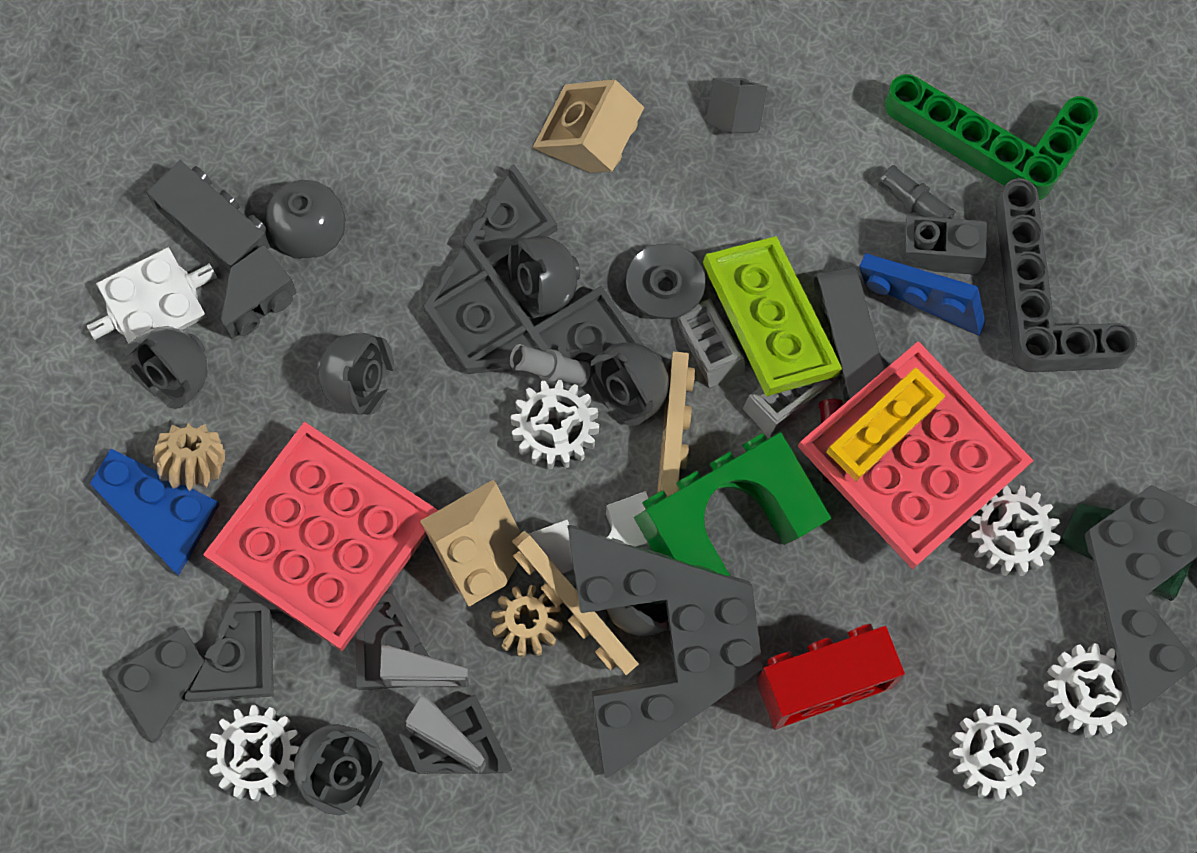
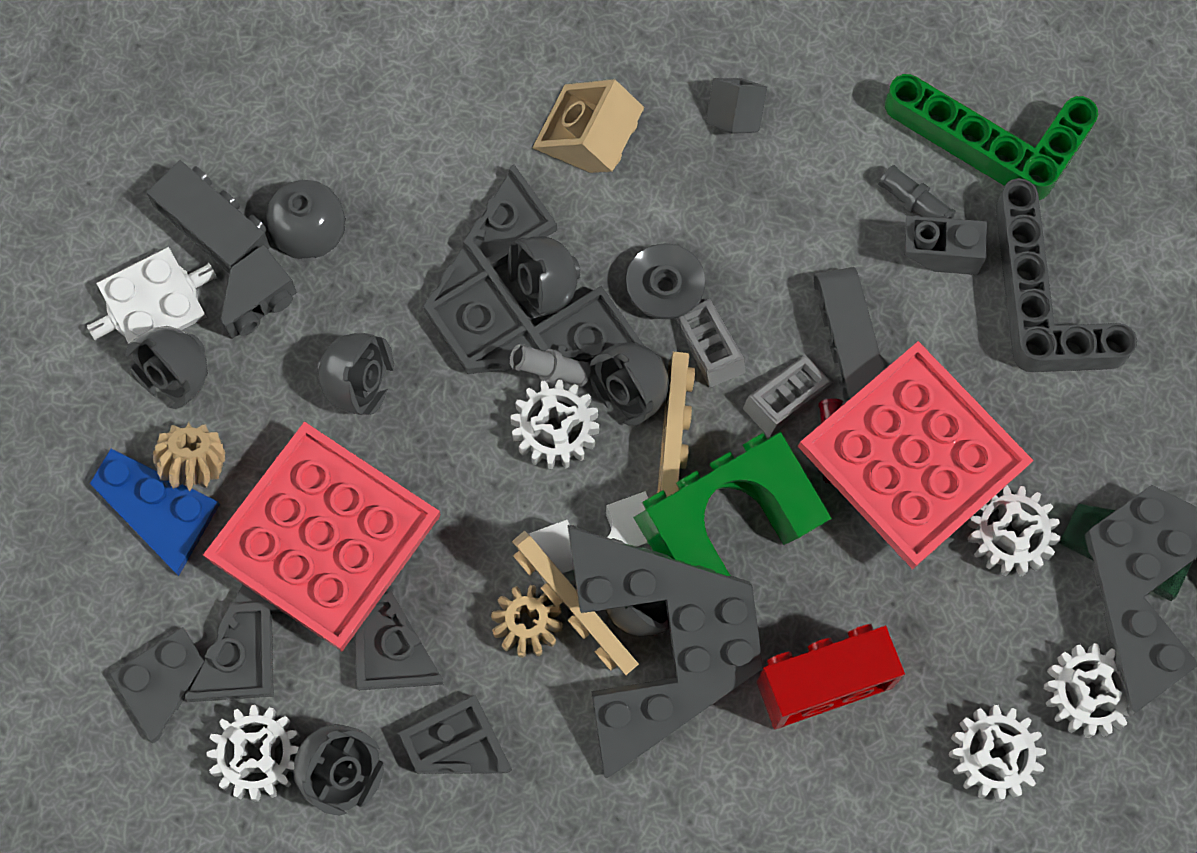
(411, 669): light grey slope -> none
(437, 730): light grey slope -> none
(475, 542): tan slope -> none
(771, 316): lime plate -> none
(885, 424): yellow plate -> none
(930, 292): blue wing -> none

